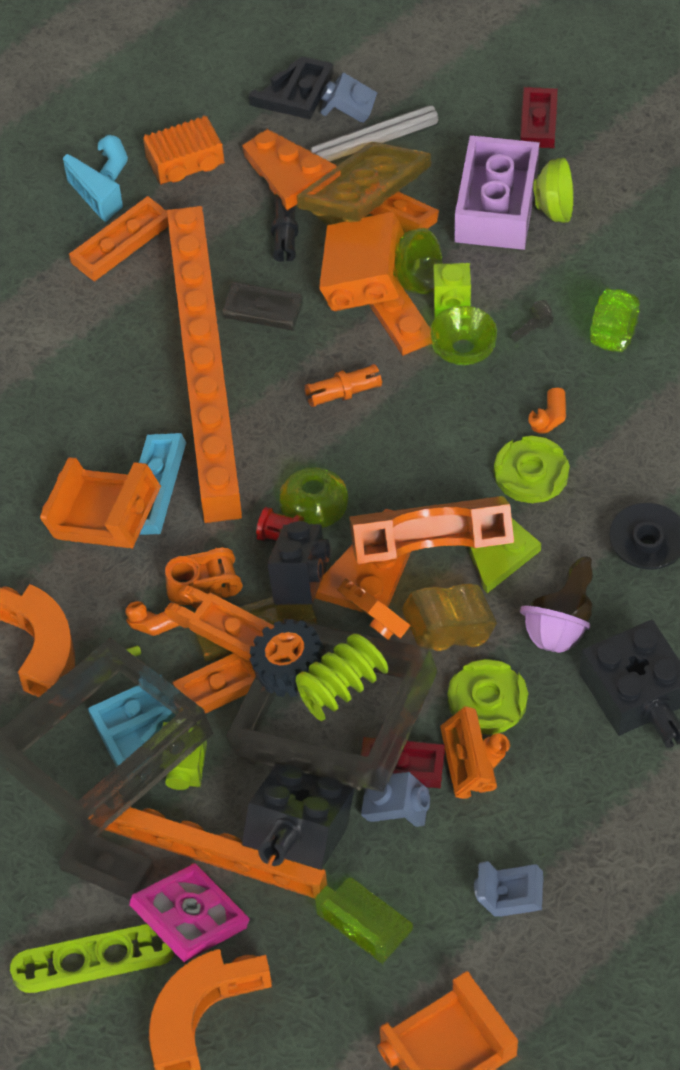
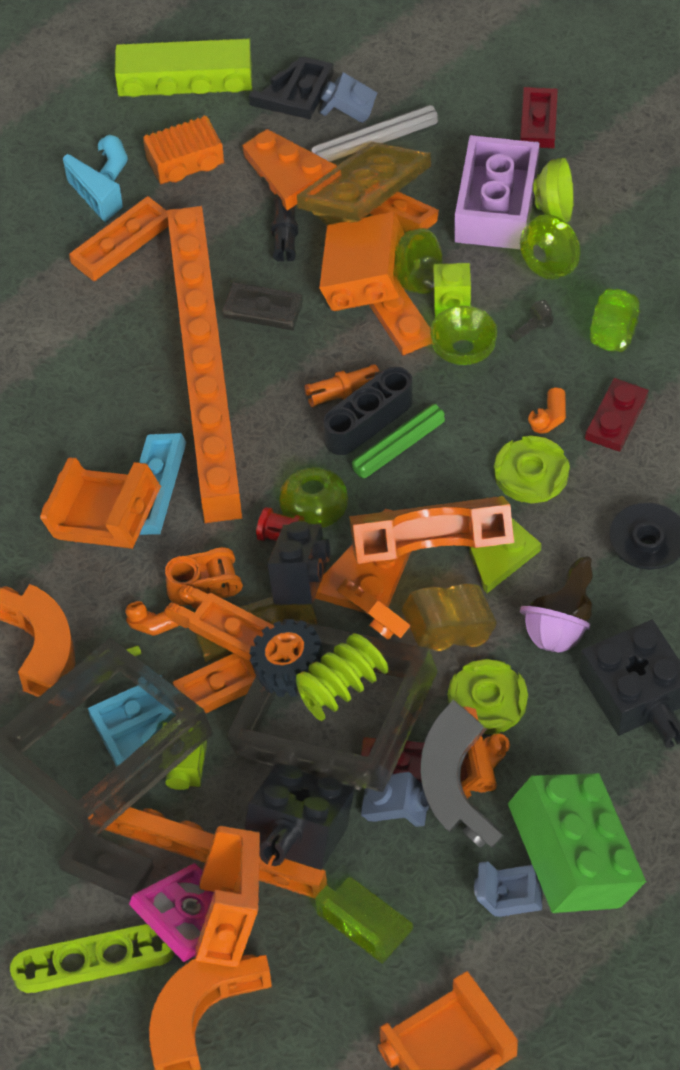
(183, 67): none -> lime brick
(234, 878): none -> orange panel
(368, 410): none -> black beam
(398, 441): none -> bright green axle
(441, 765): none -> dark grey arch
(557, 241): none -> clear neon green piece
(576, 842): none -> bright green brick
(617, 415): none -> dark red plate

